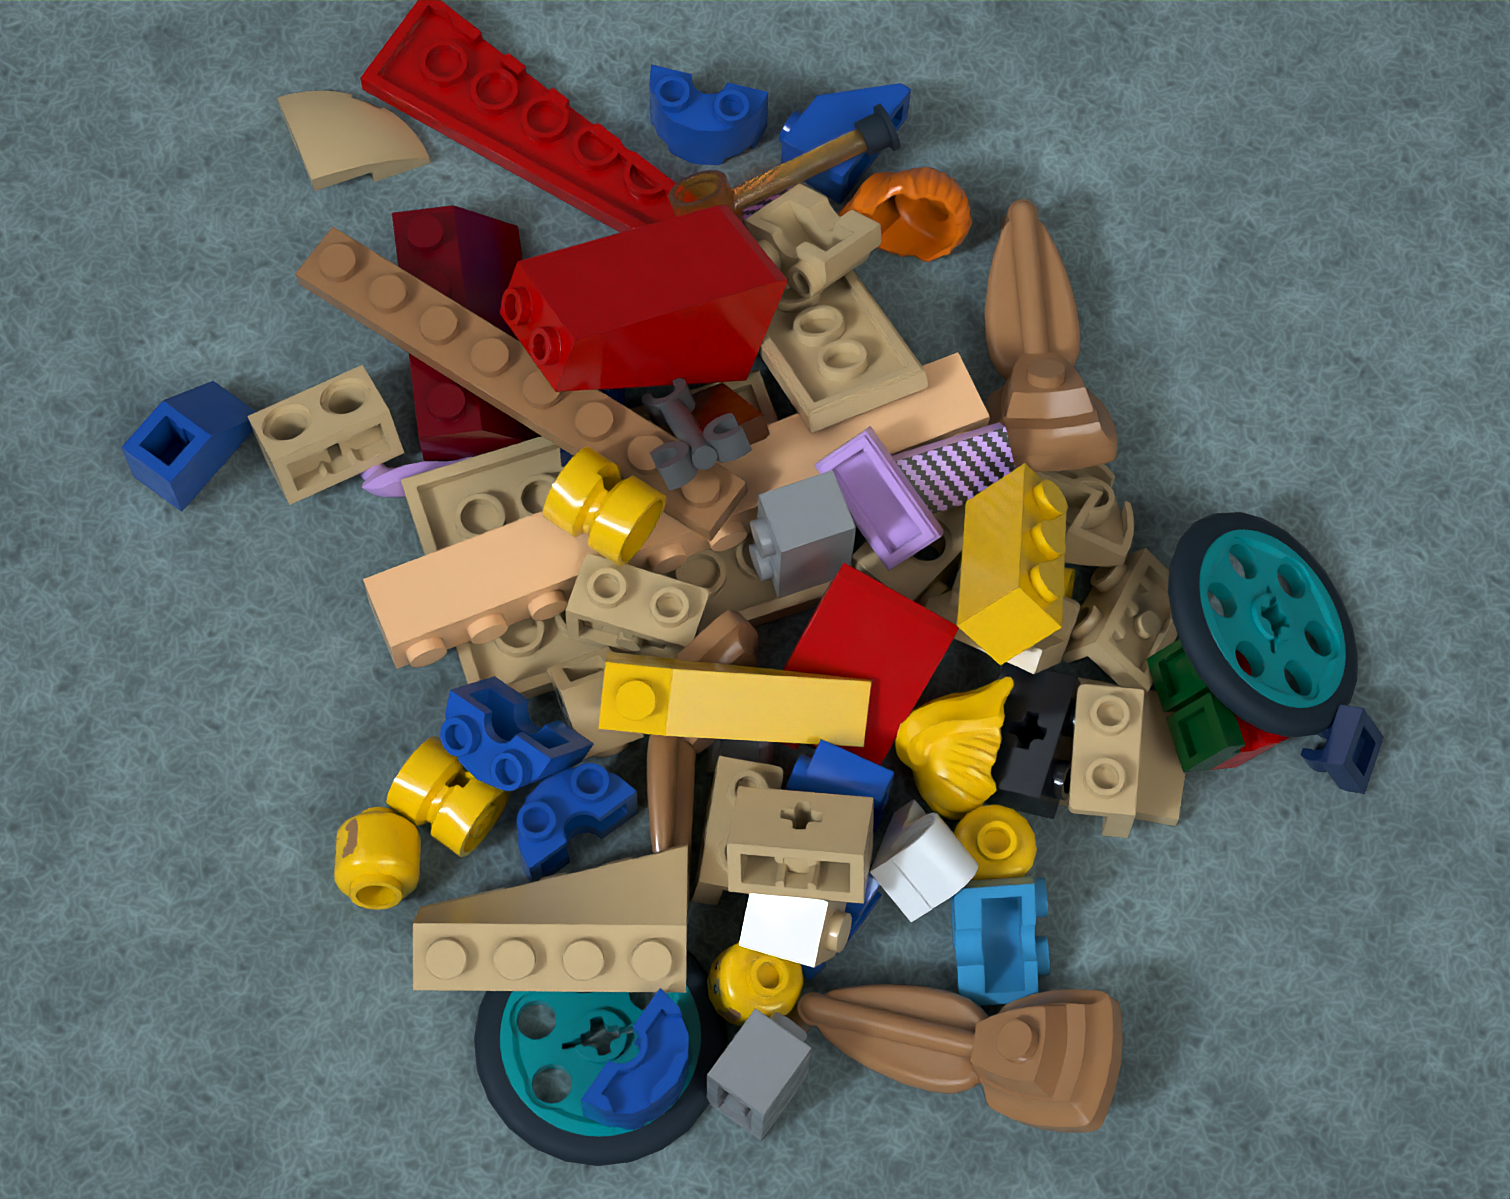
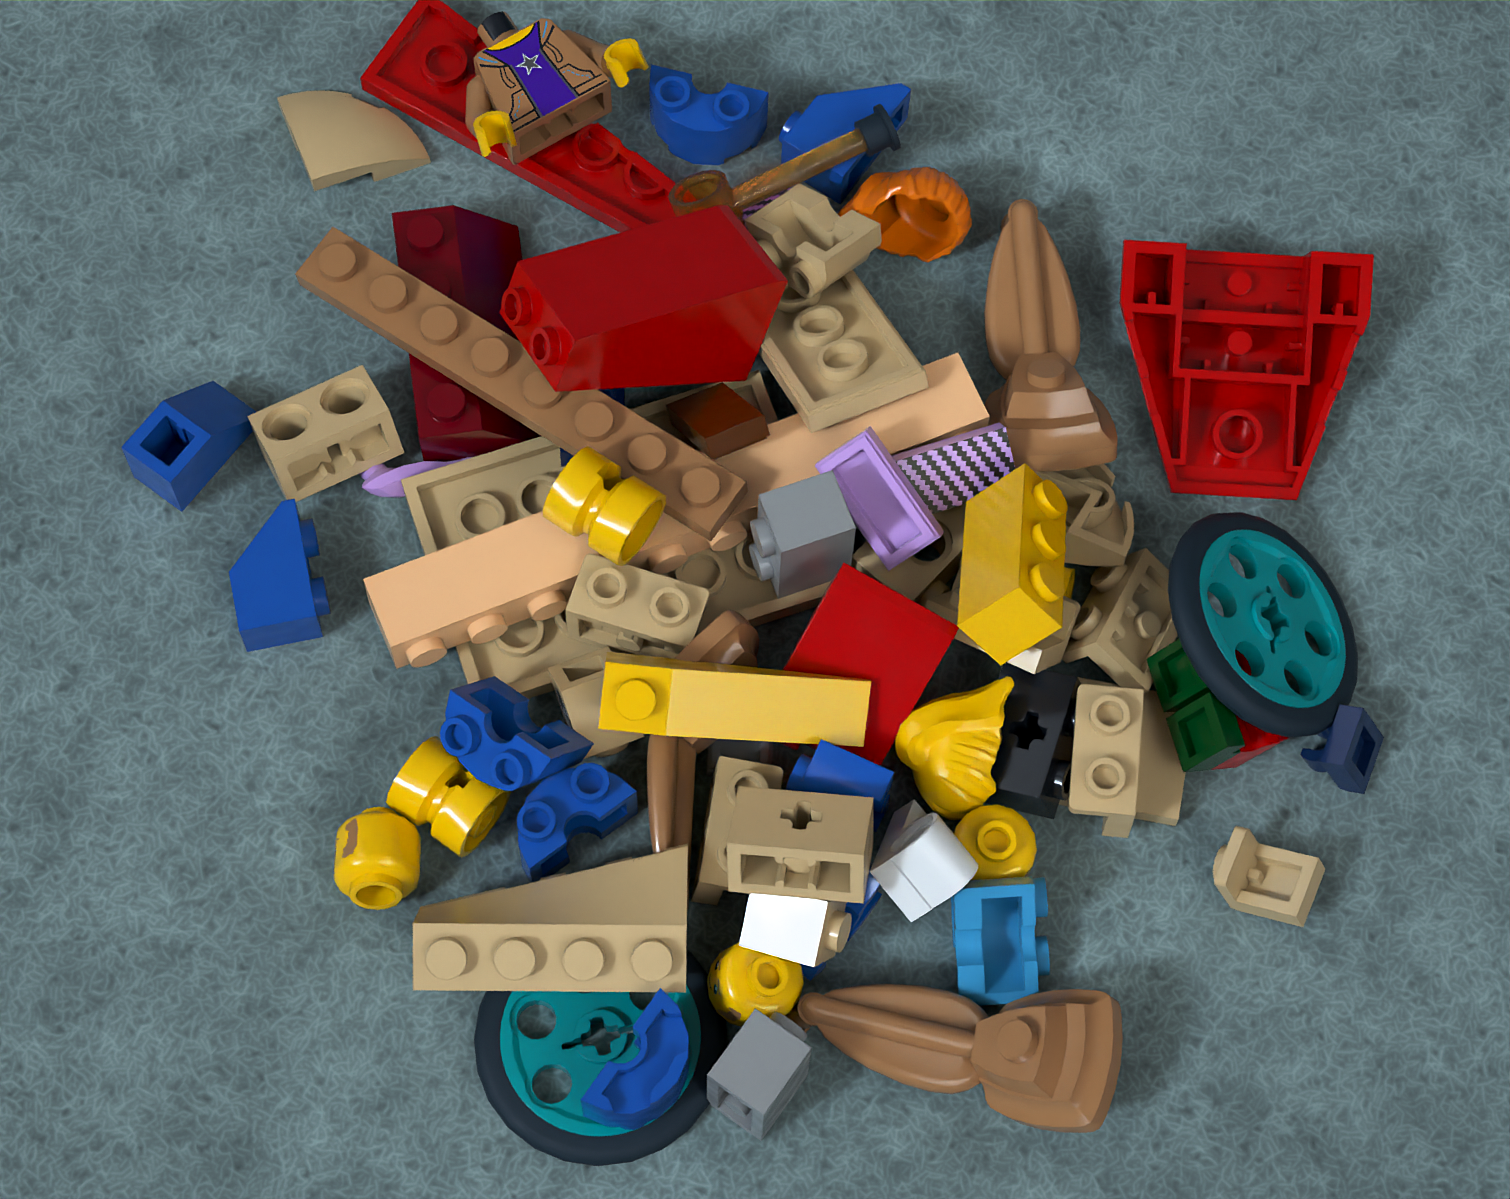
(274, 583): none -> blue slope
(541, 84): none -> torso
(696, 448): dark grey bar -> none
(1241, 359): none -> red wedge
(1266, 878): none -> tan bracket

